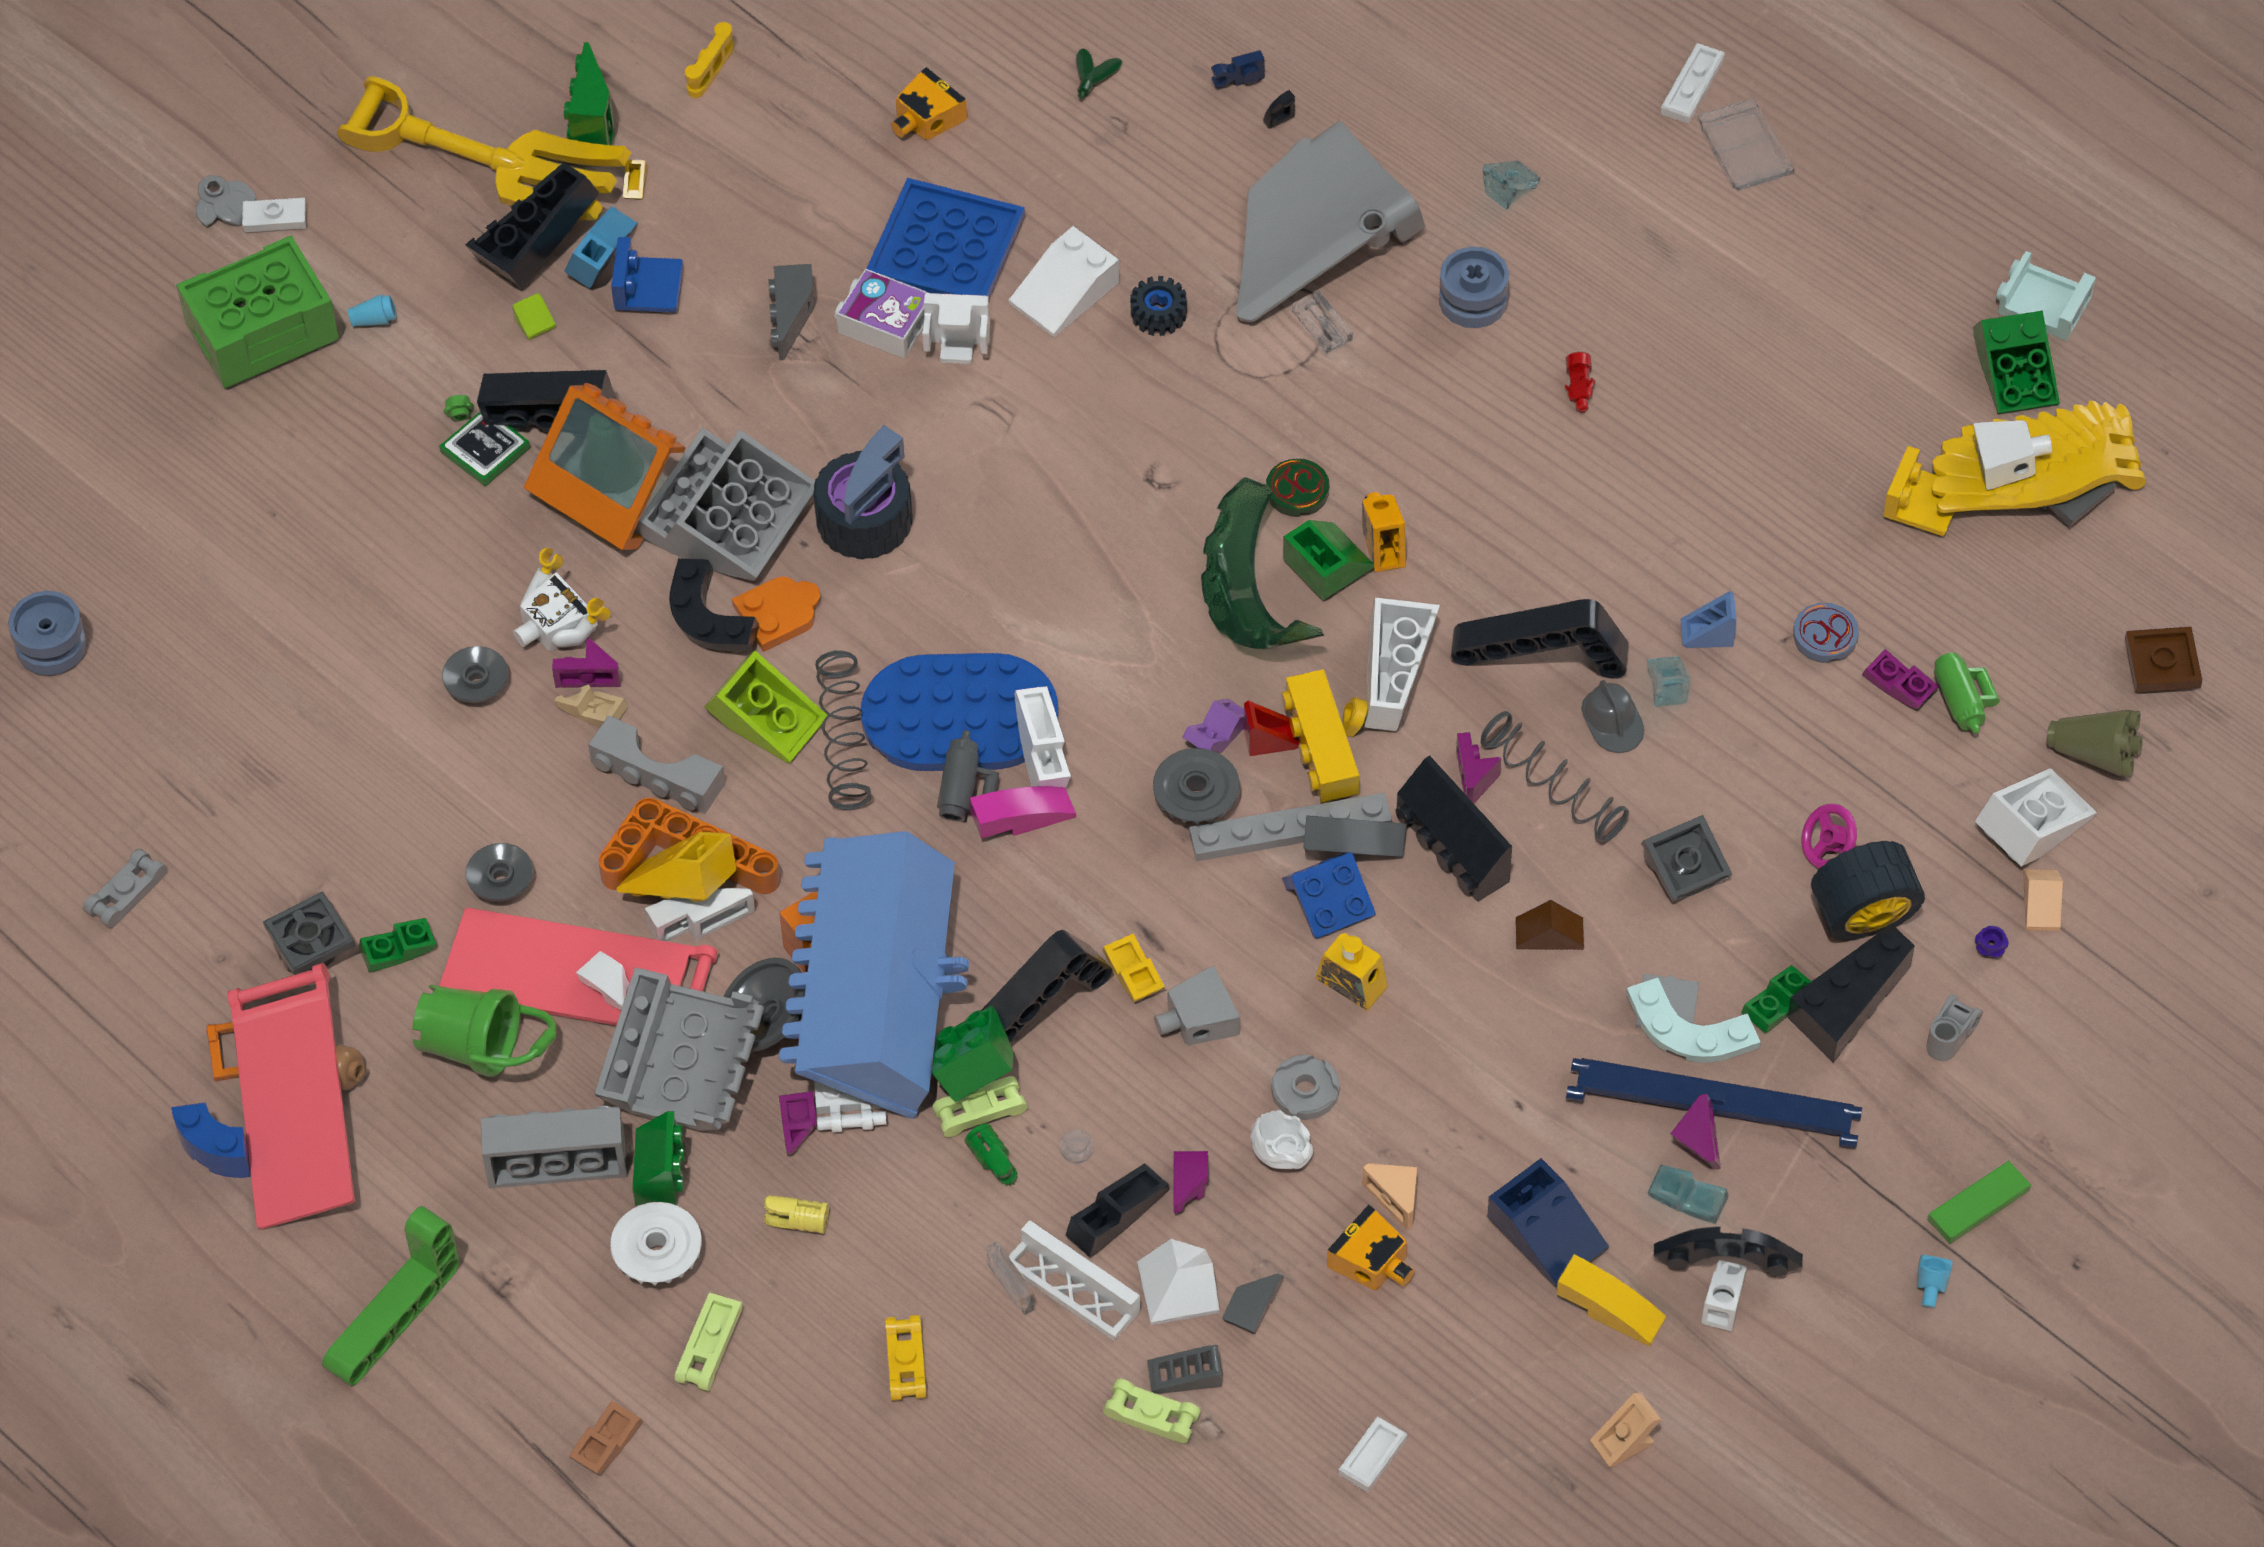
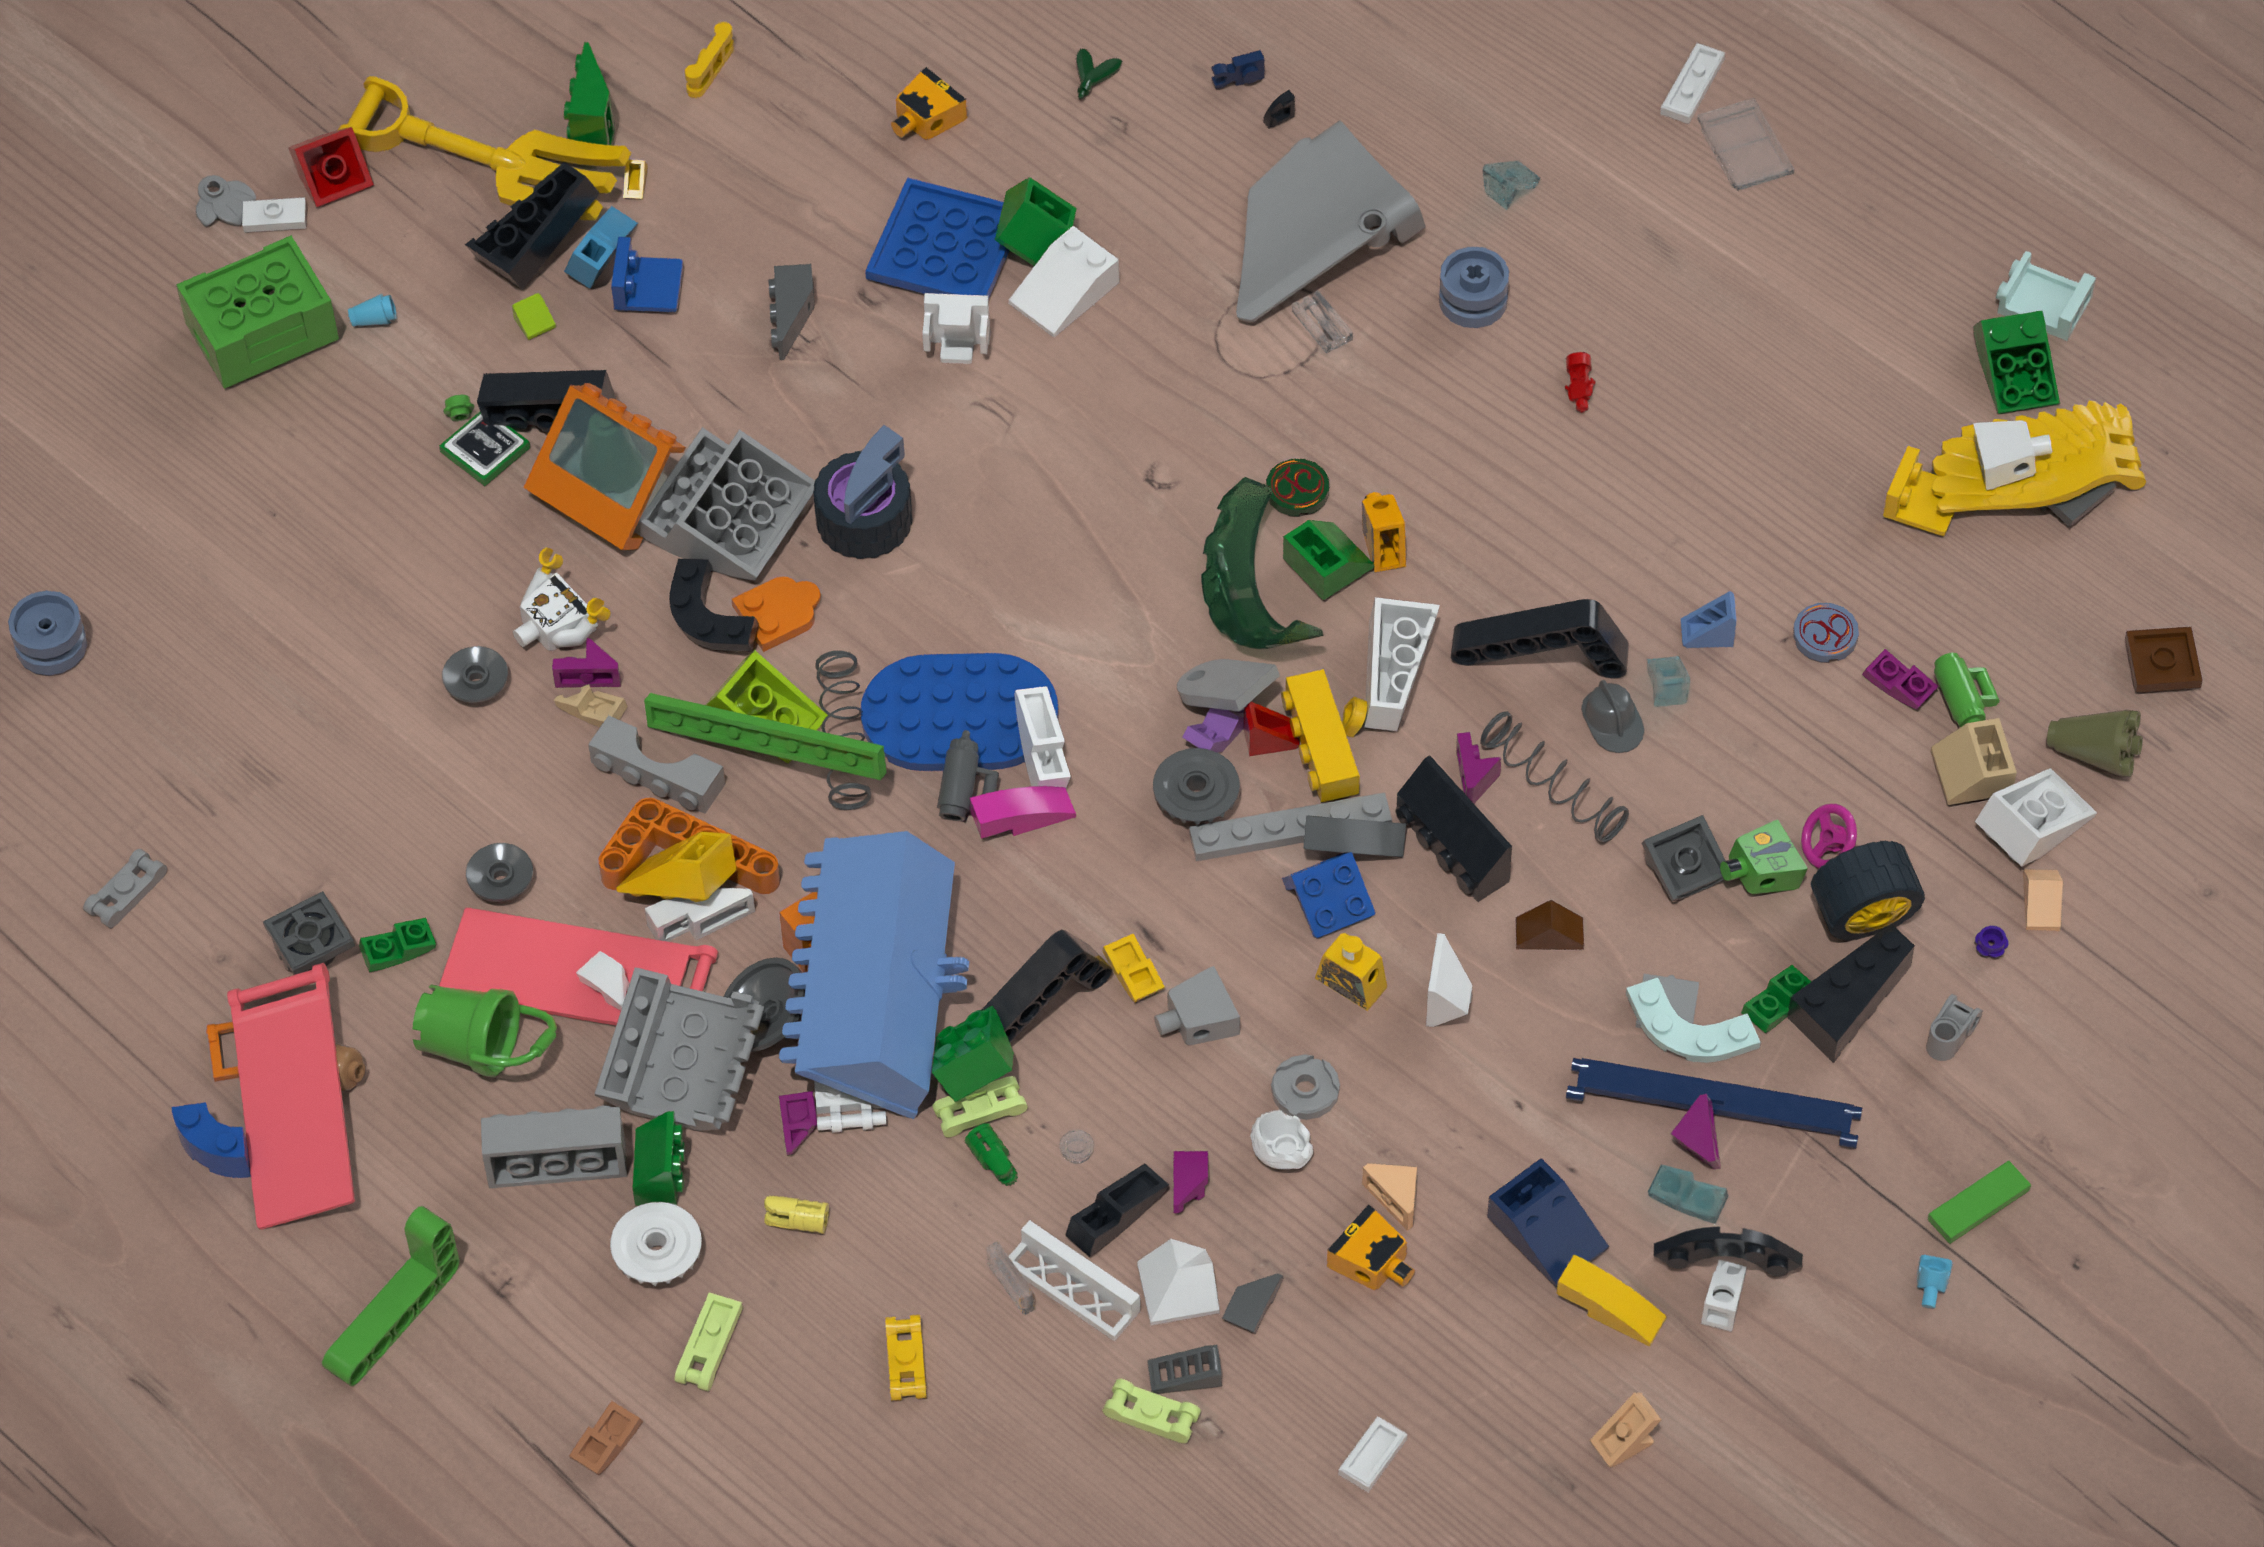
(331, 166): none -> red slope
(765, 736): none -> bright green plate
(882, 313): brick -> none
(1032, 220): none -> green slope
(1158, 318): black bush -> none
(1225, 683): none -> light grey tile
(1448, 986): none -> white slope
(1765, 861): none -> bright green torso
(1974, 762): none -> tan slope

